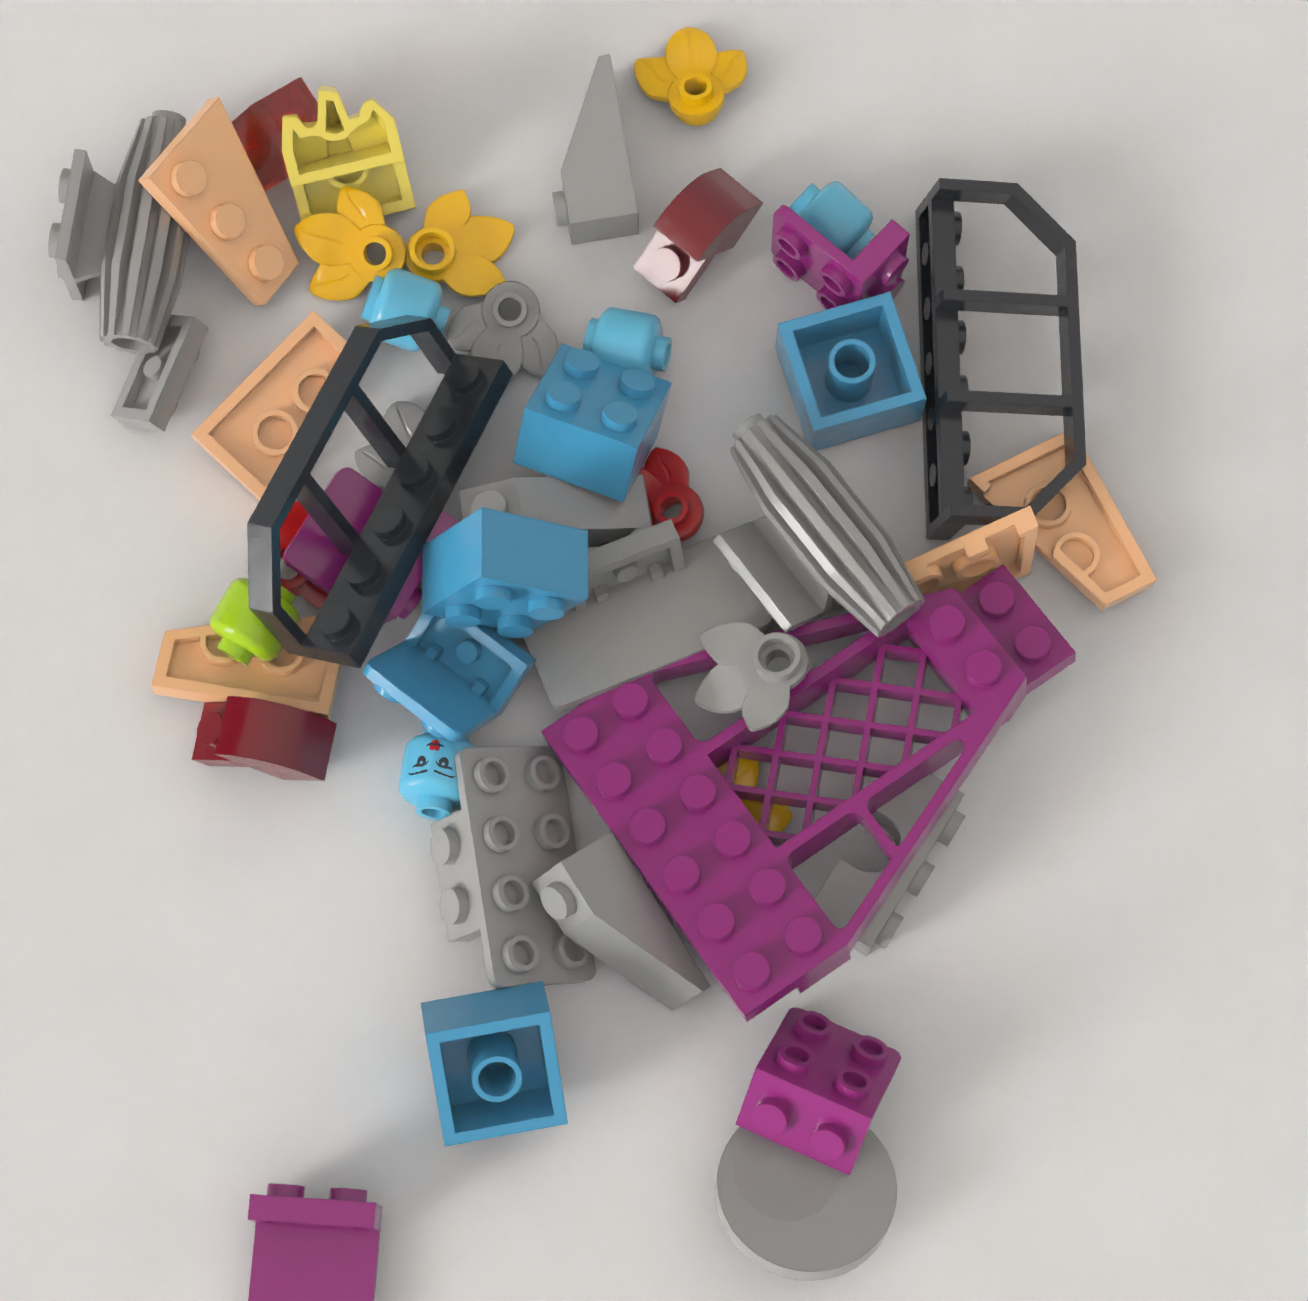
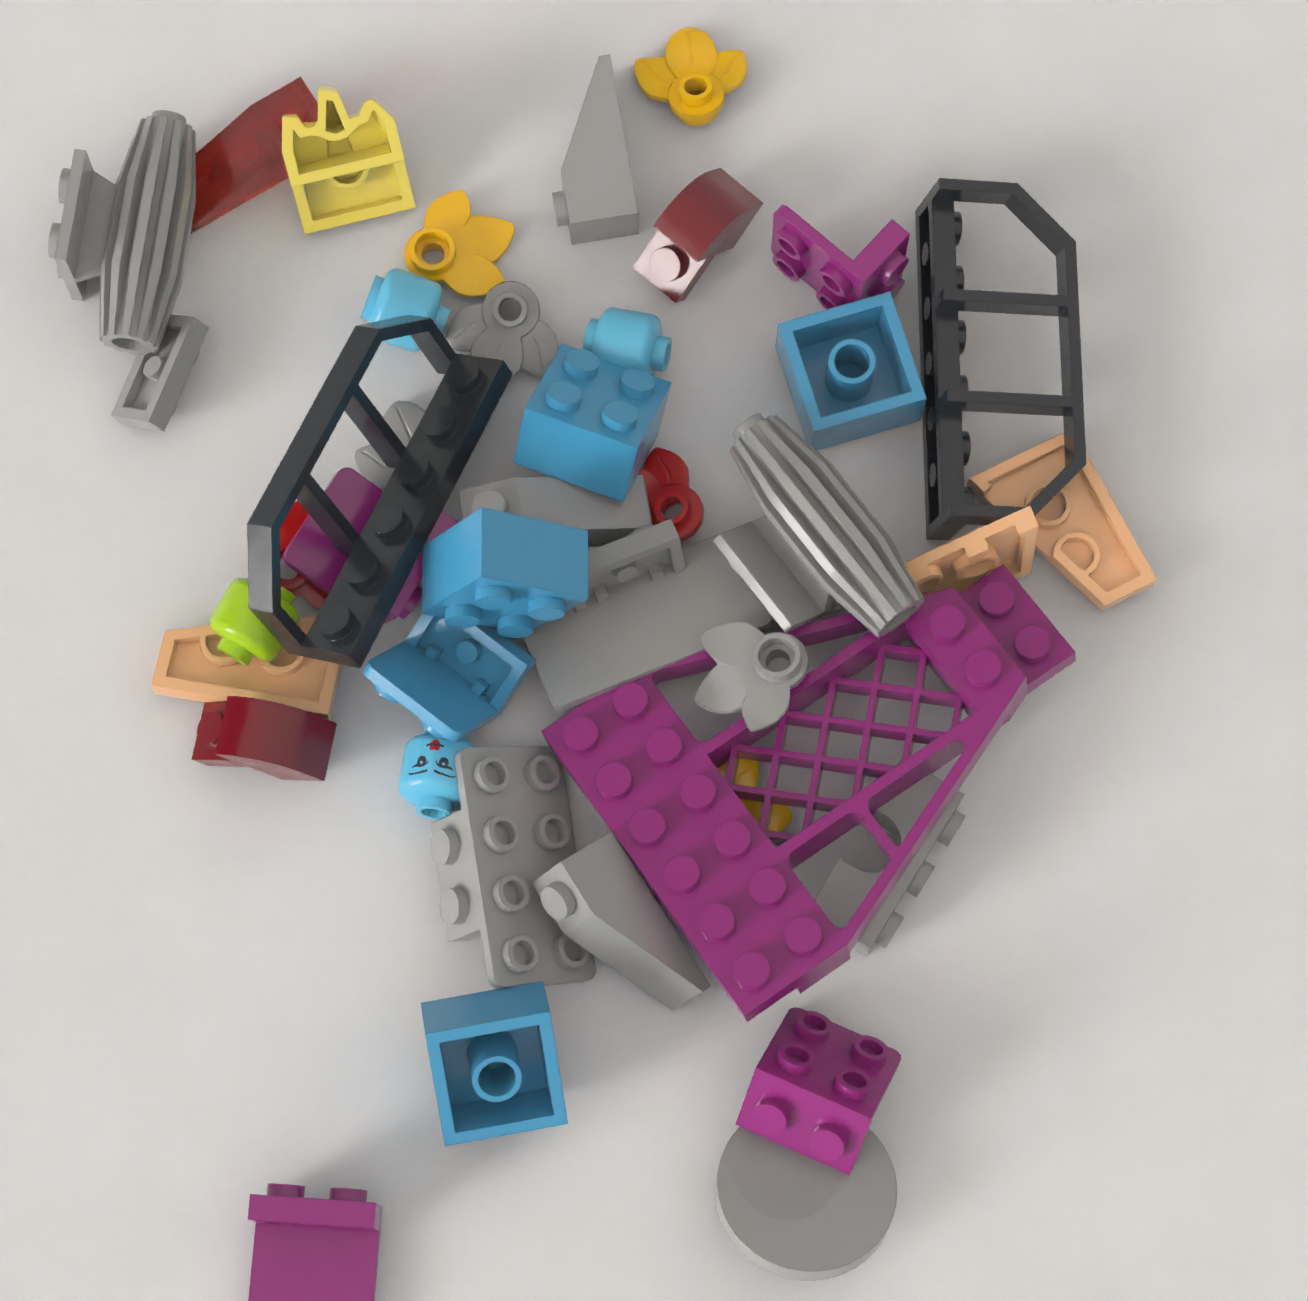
(221, 203): light nougat wing -> none
(266, 410): light nougat wing -> none
(342, 242): yellow plate -> none
(836, 215): medium azure head -> none

